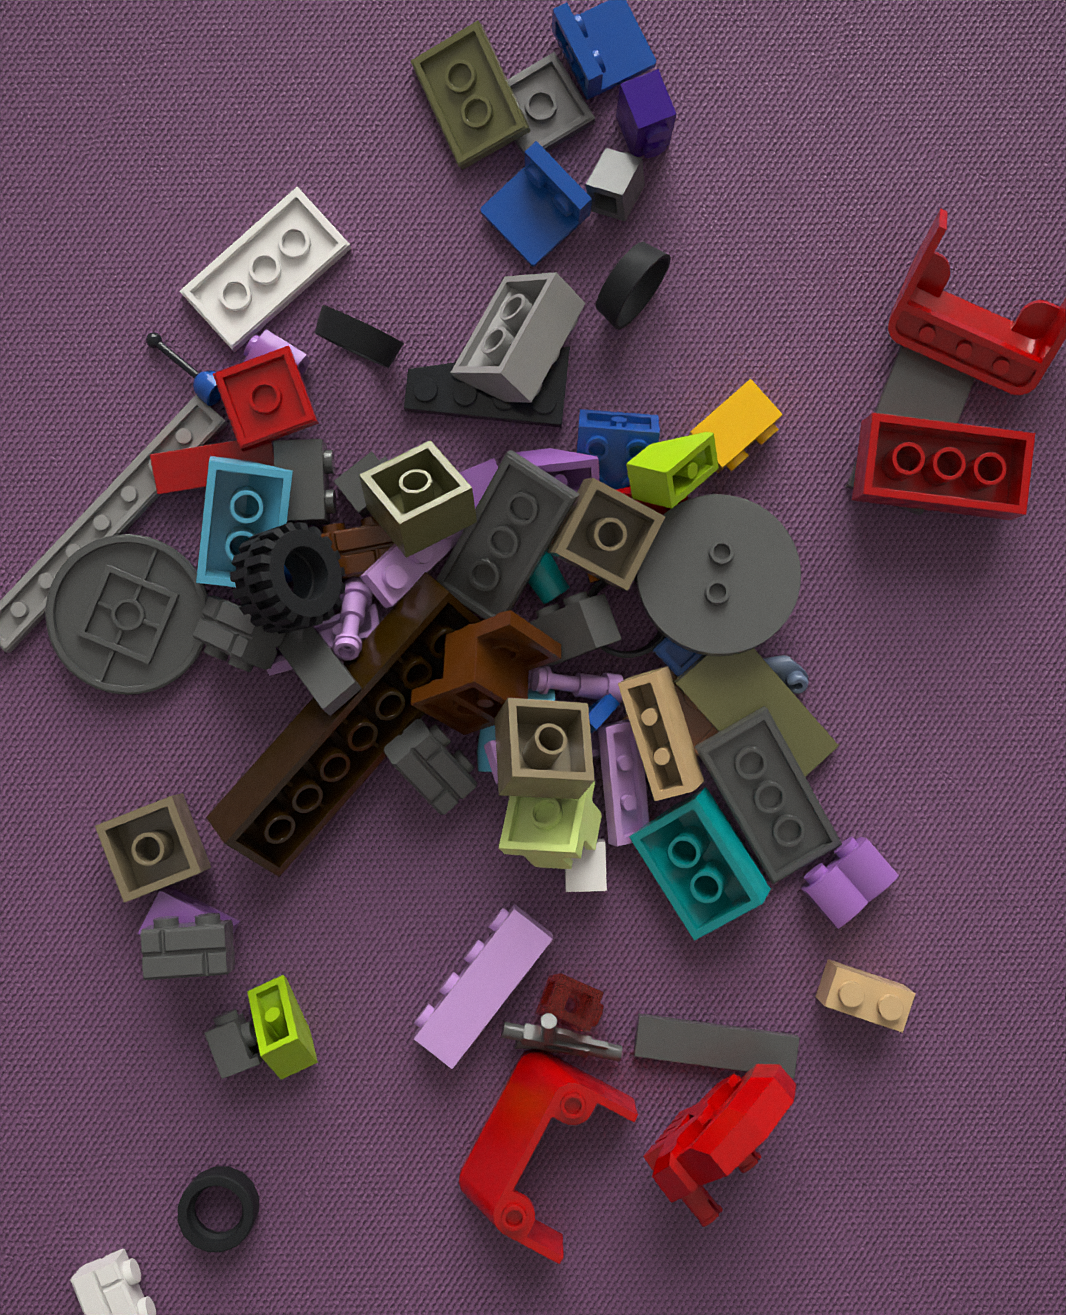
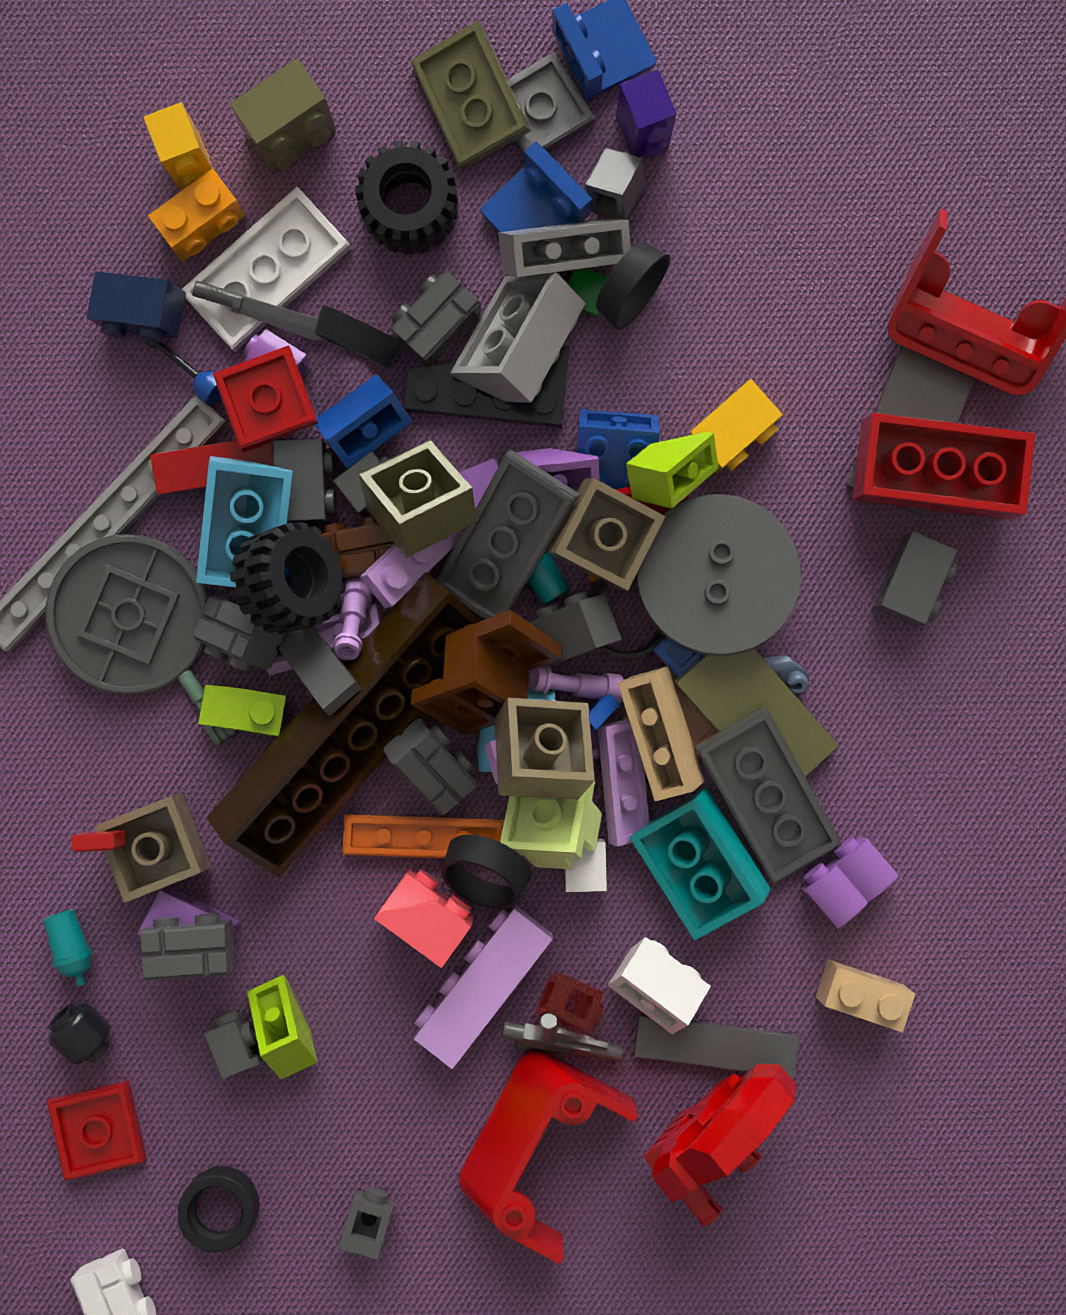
(68, 945): none -> teal piece
(79, 1033): none -> black head
(96, 1130): none -> red tile
(98, 841): none -> red tile
(136, 306): none -> dark blue brick
(178, 144): none -> yellow brick
(196, 694): none -> sand green piece
(197, 215): none -> light orange brick
(242, 710): none -> lime slope
(265, 312): none -> dark grey piece
(284, 116): none -> olive brick
(362, 421): none -> blue brick
(362, 1235): none -> dark grey brick
(407, 166): none -> black tyre
(411, 834): none -> orange tile
(426, 916): none -> coral slope
(435, 317): none -> dark grey brick
(491, 856): none -> black tyre
(563, 247): none -> light grey brick
(587, 286): none -> green tile
(659, 985): none -> white brick
(916, 579): none -> dark grey brick

